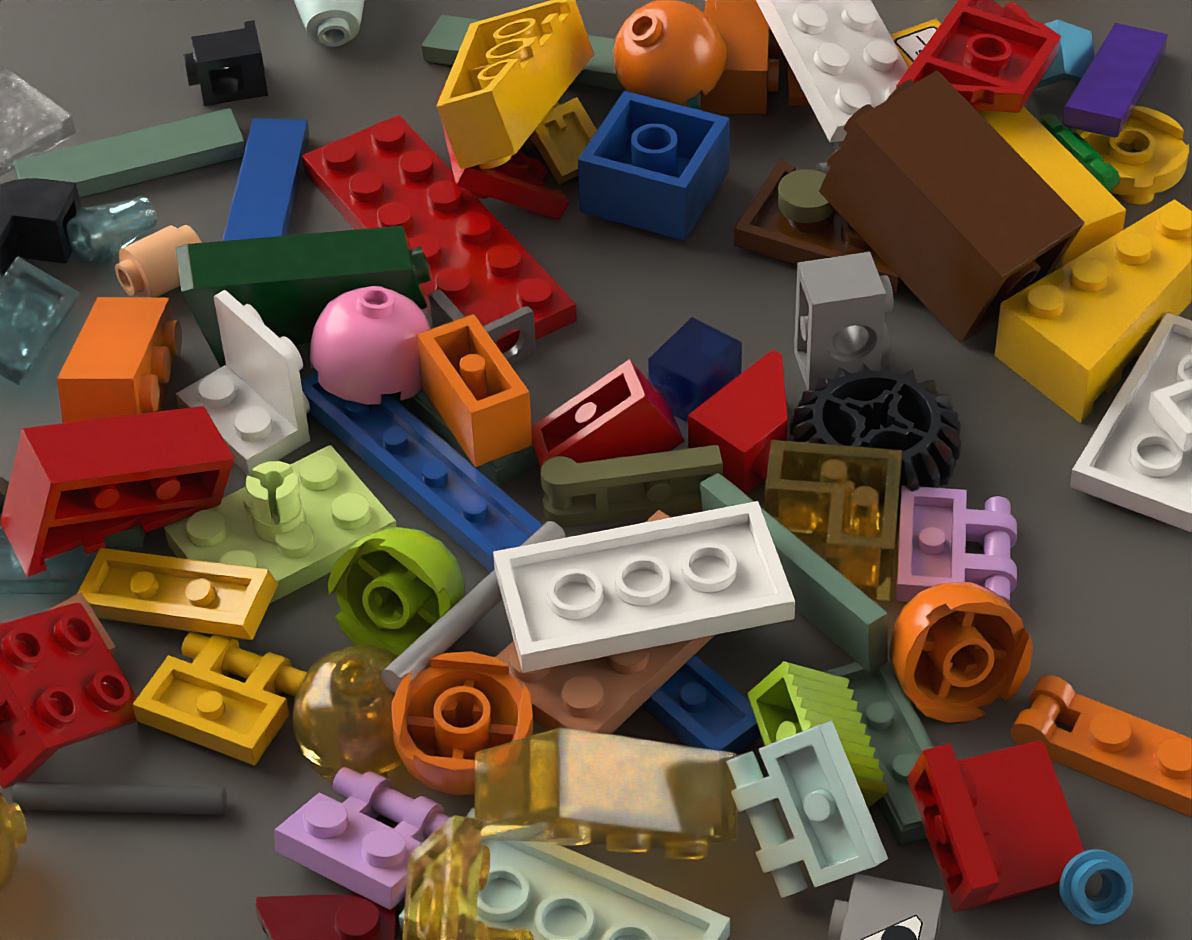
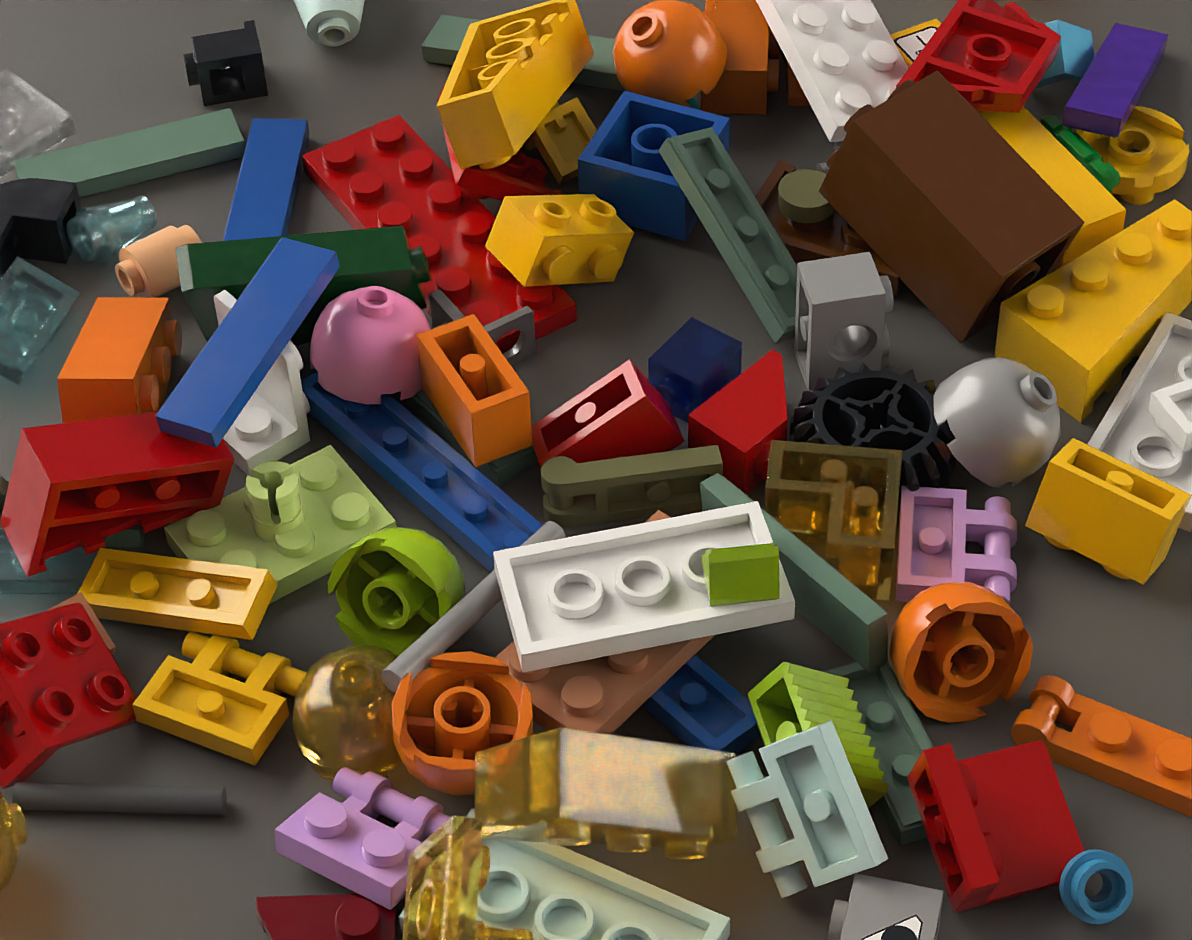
(247, 342): none -> blue tile
(559, 239): none -> yellow brick
(736, 227): none -> sand green tile
(742, 574): none -> lime slope
(1000, 419): none -> light grey cylinder
(1107, 511): none -> yellow brick

